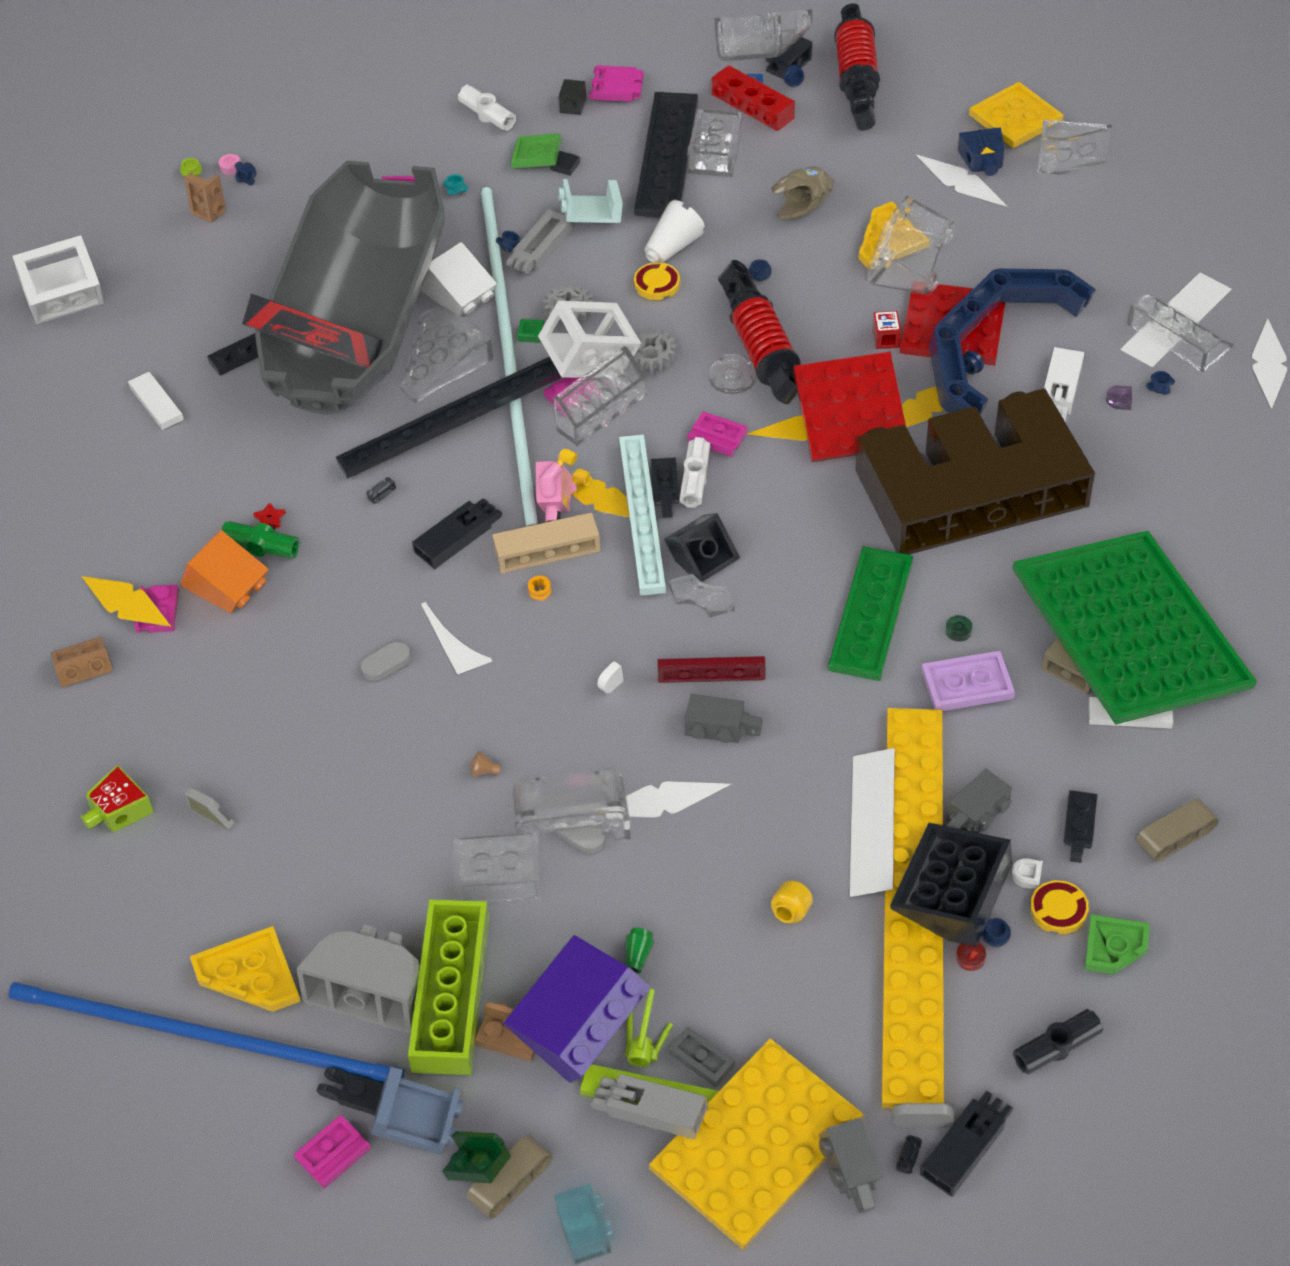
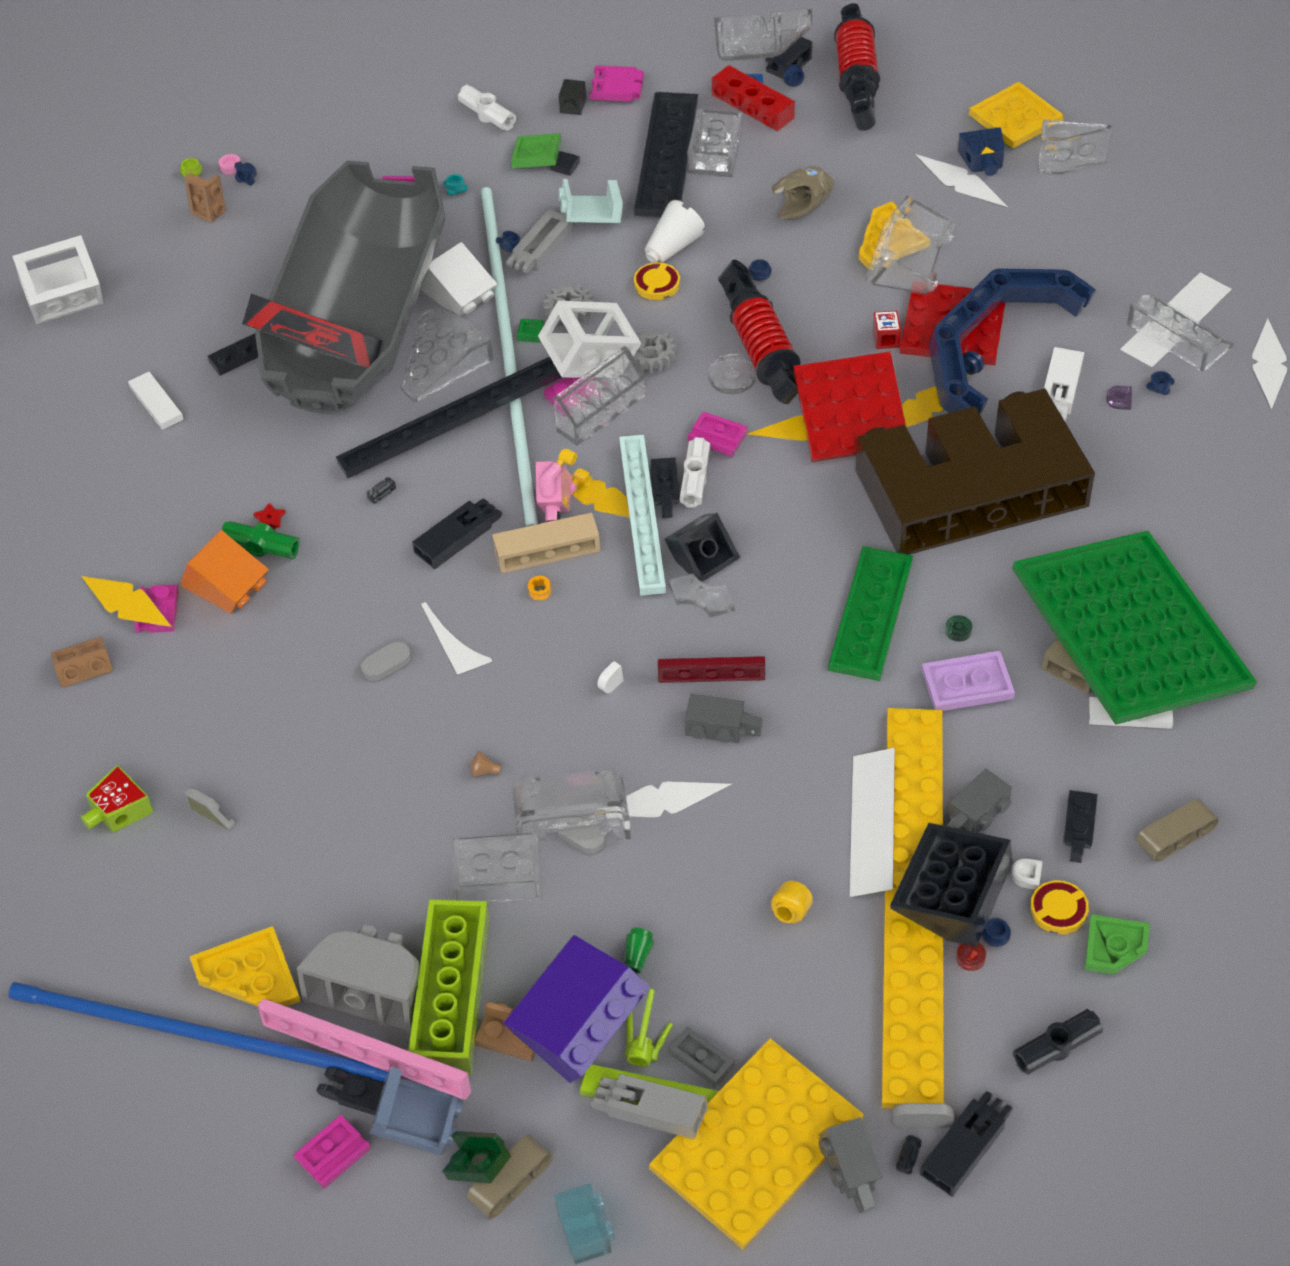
(364, 1049): none -> bright pink tile

